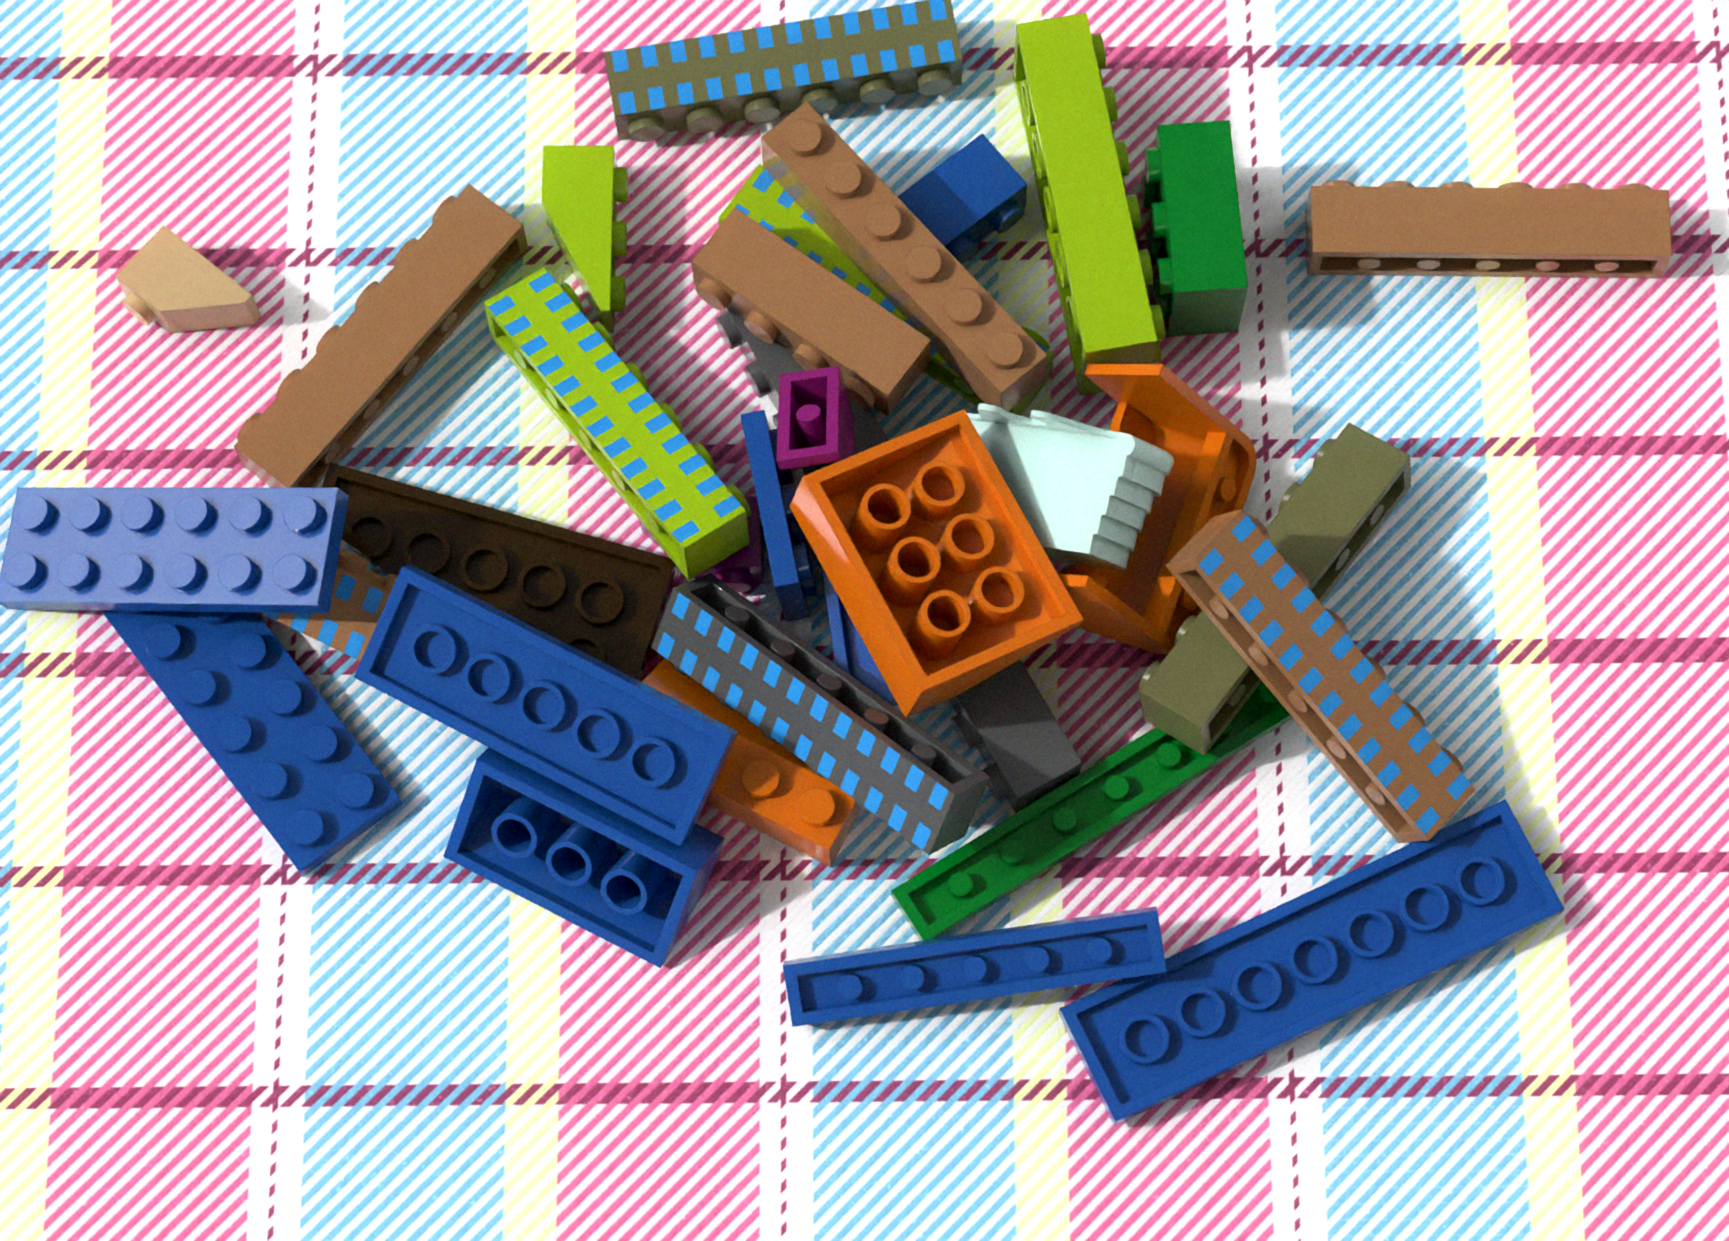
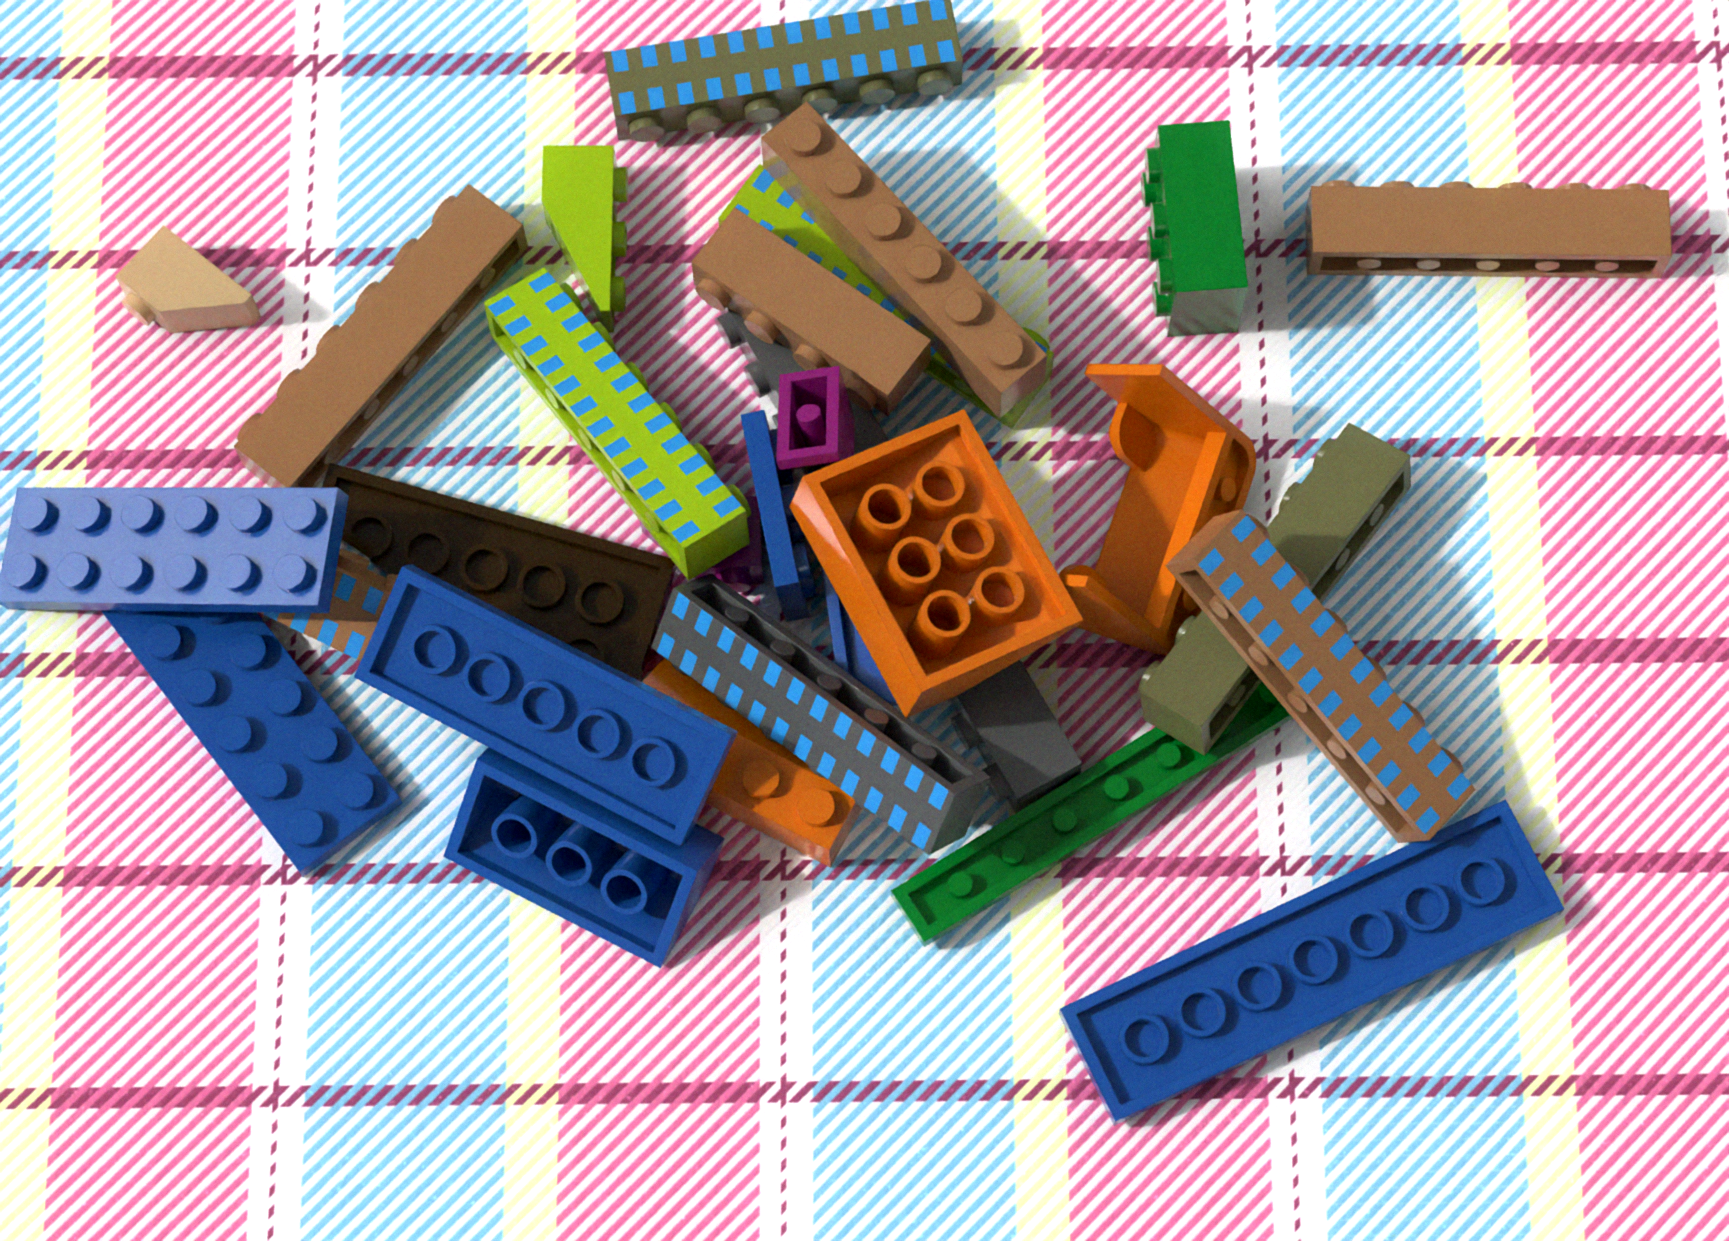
(968, 198): blue brick -> none
(974, 966): blue plate -> none
(1075, 482): light aqua piece -> none
(1084, 196): lime brick -> none

